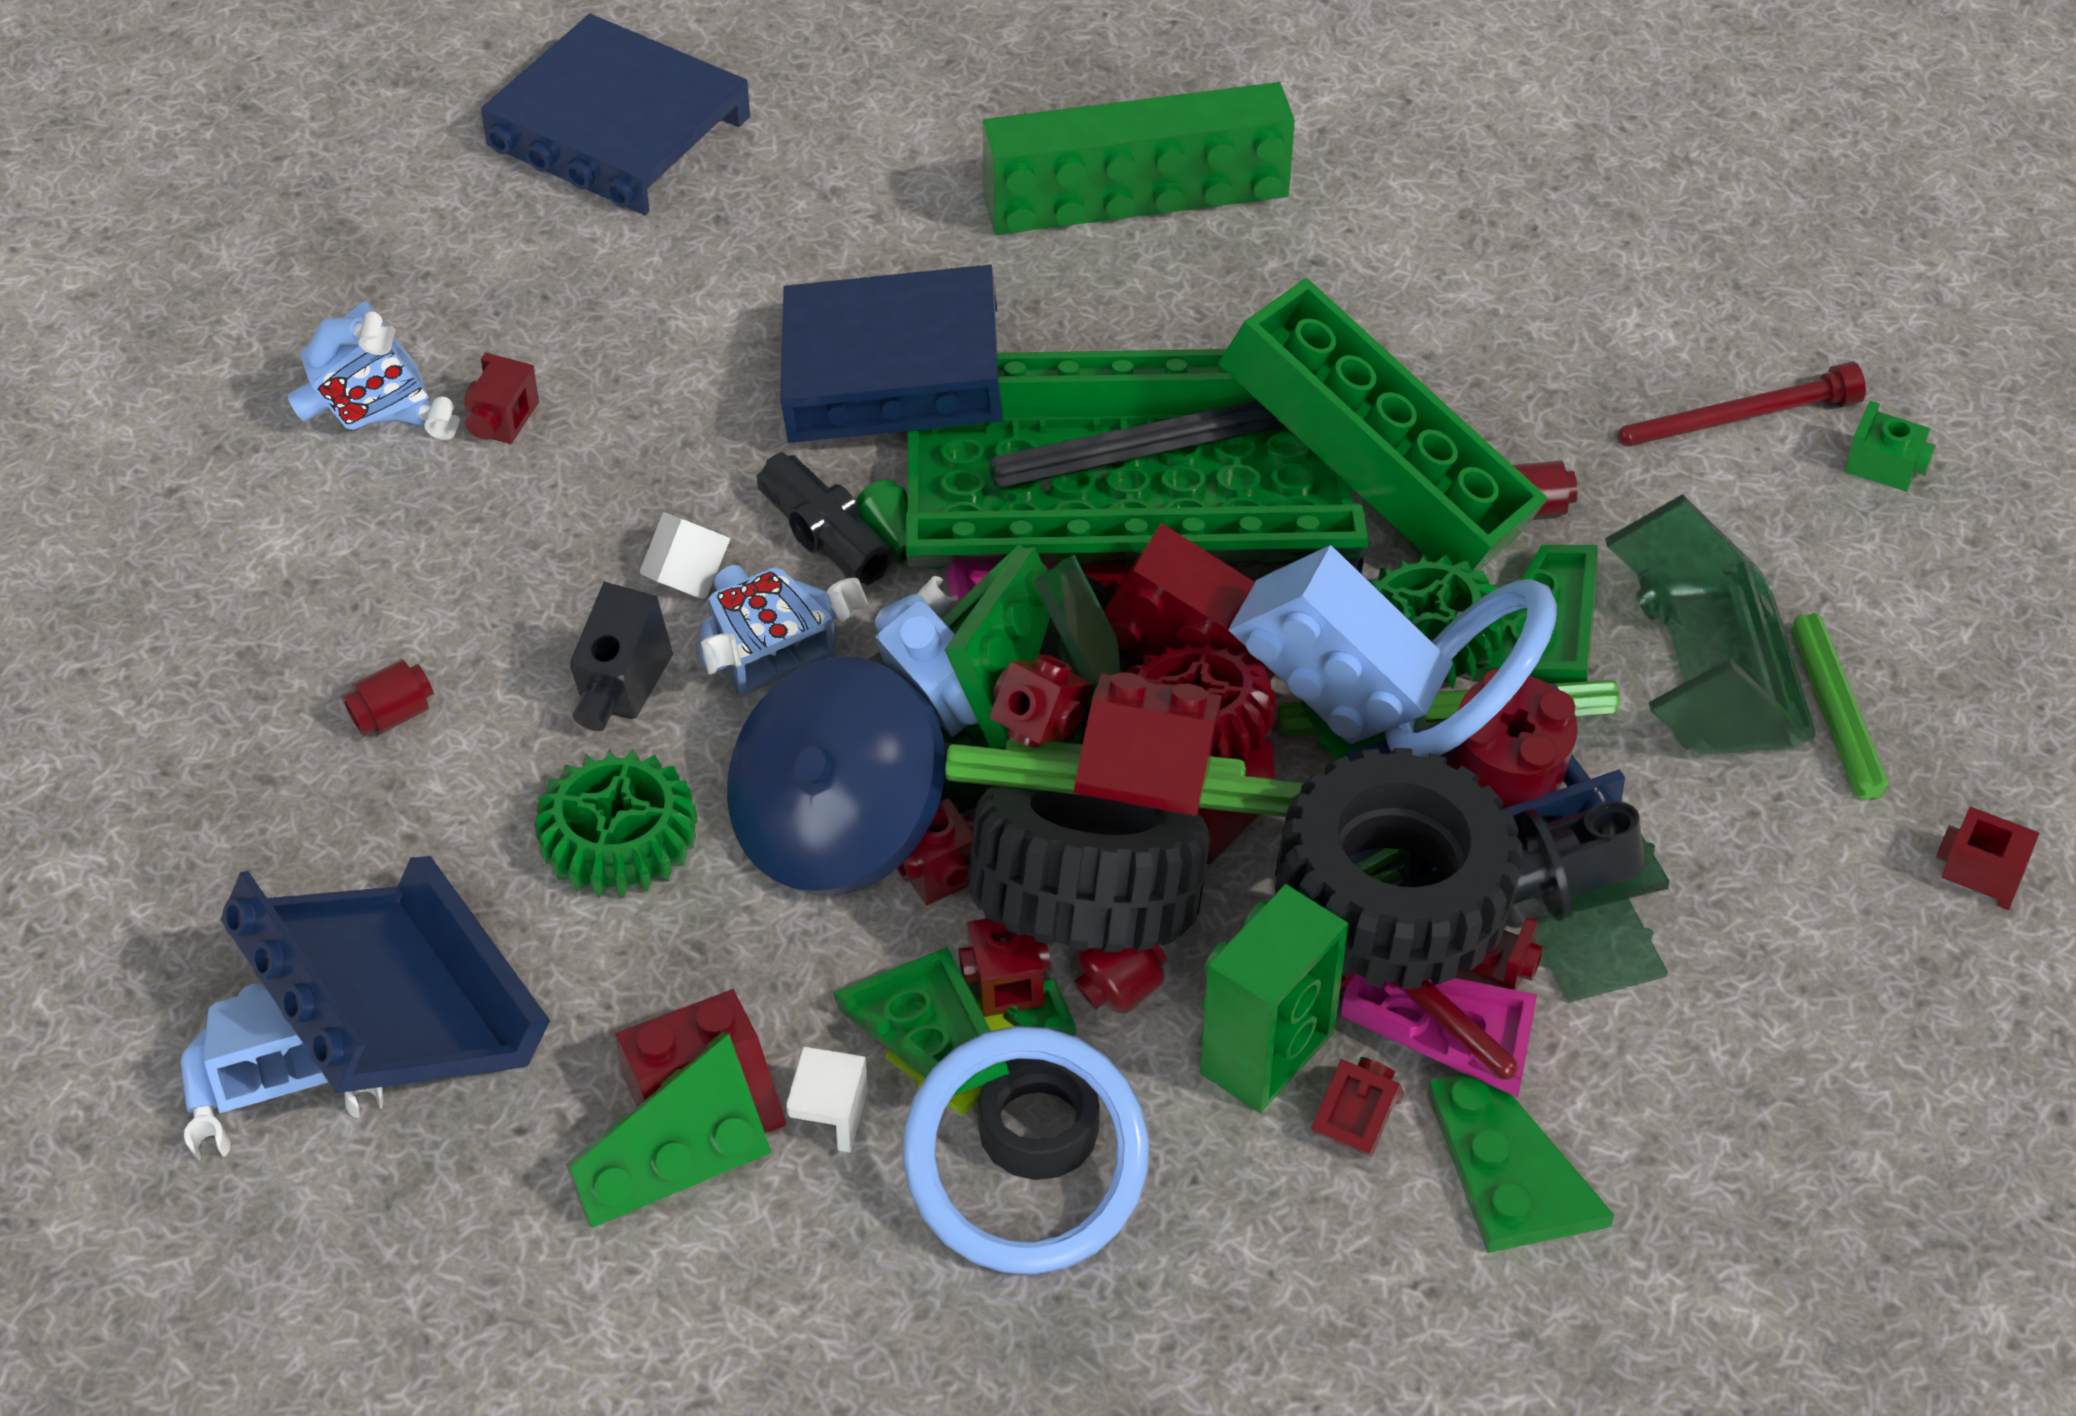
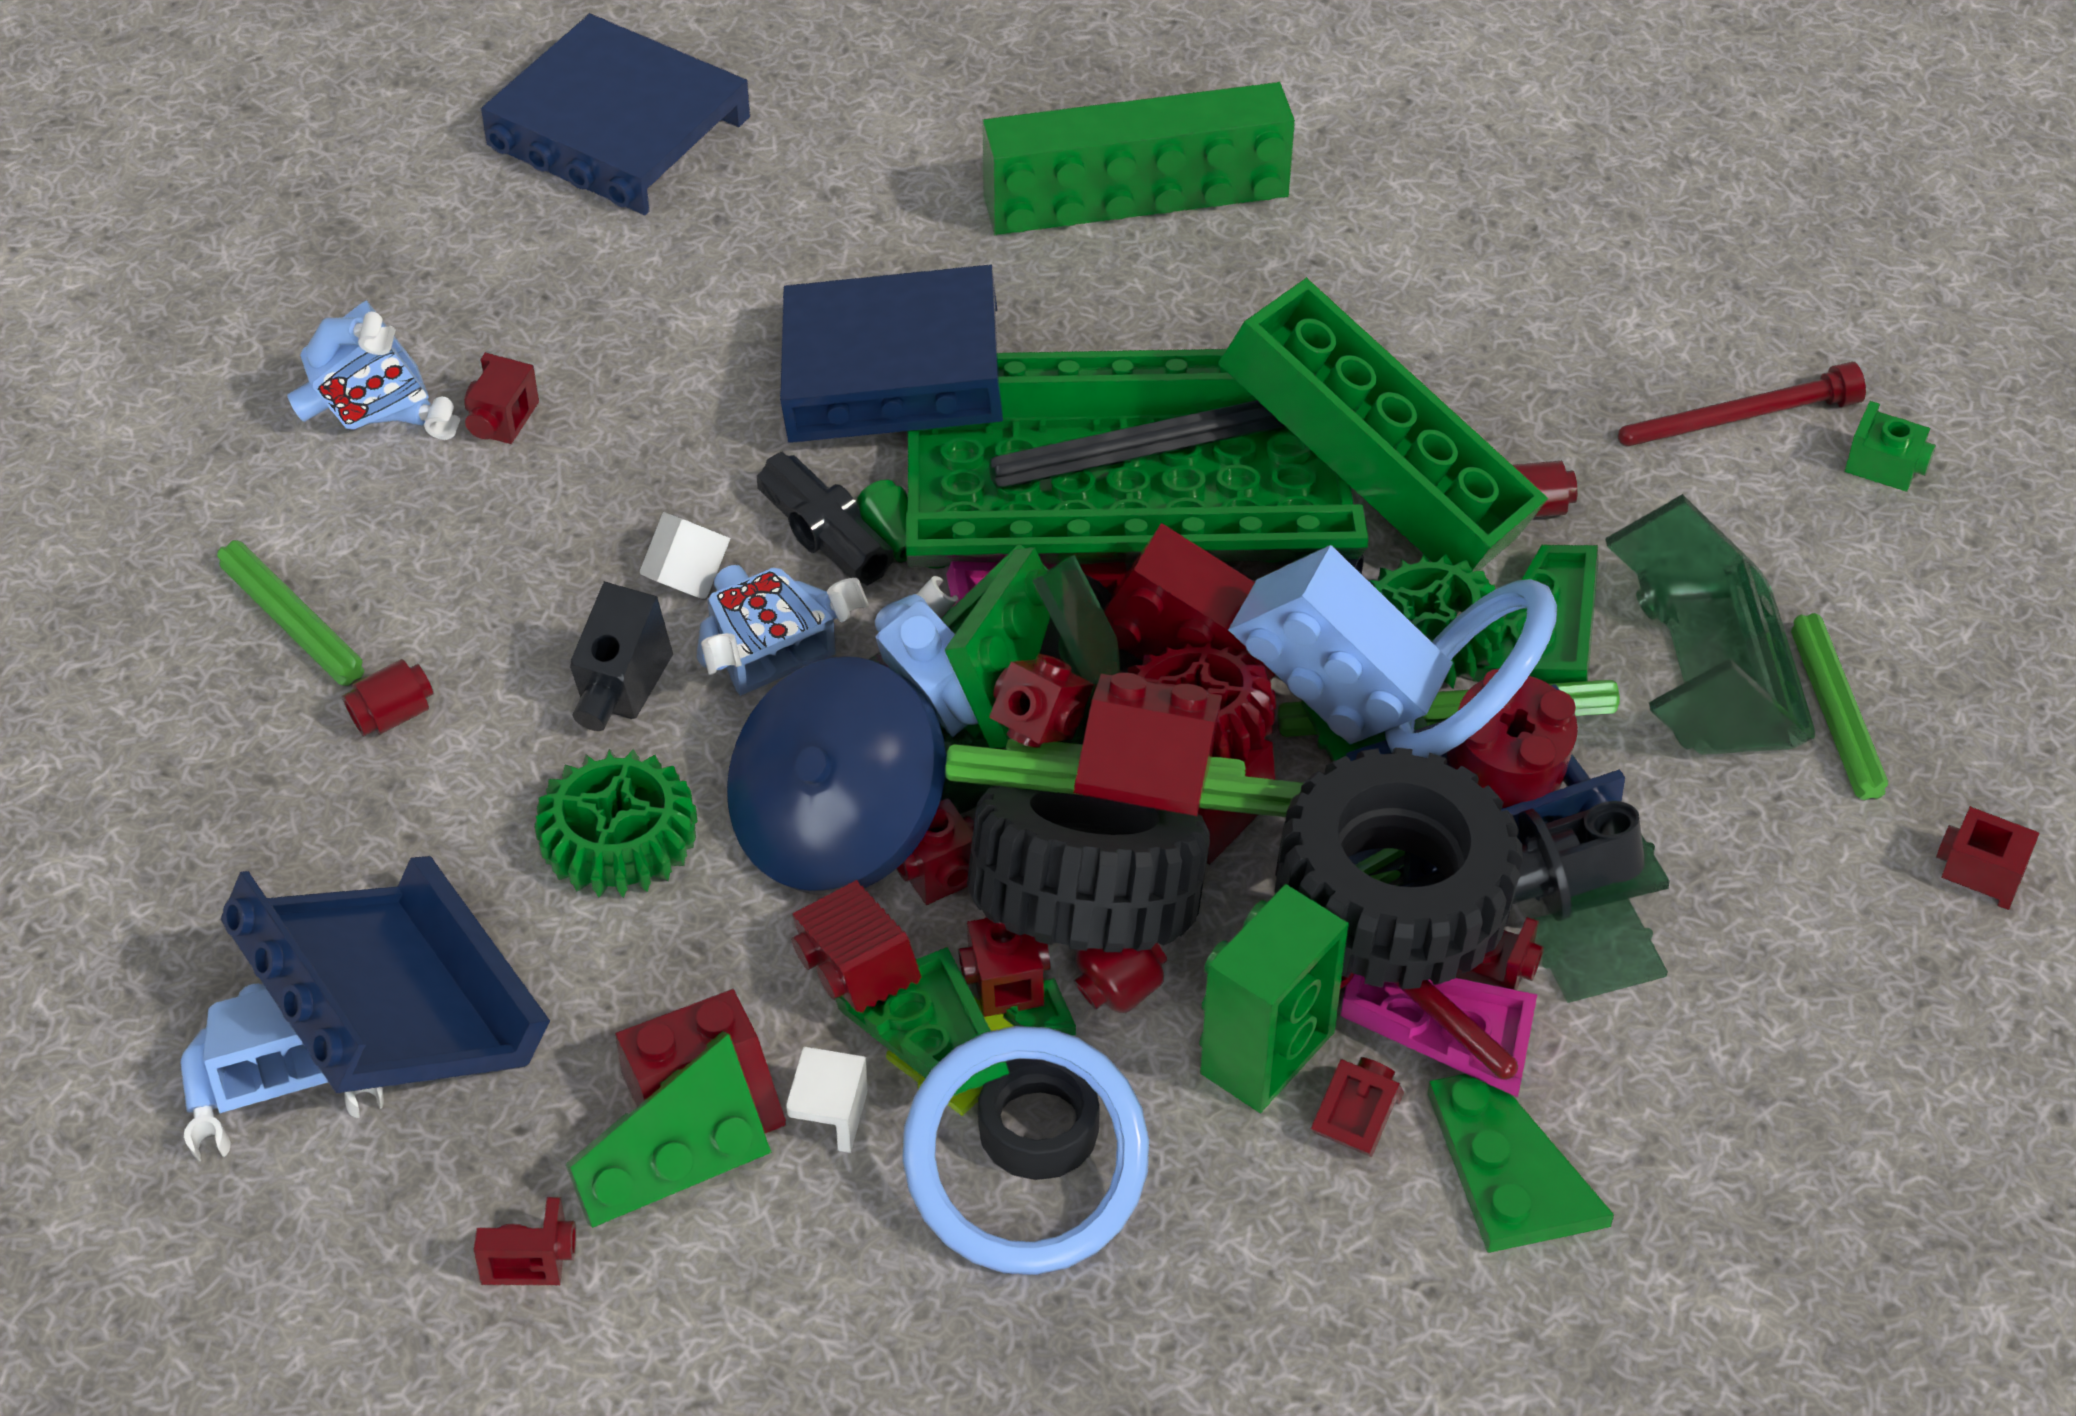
(290, 613): none -> bright green axle
(525, 1254): none -> dark red bracket
(854, 947): none -> dark red brick

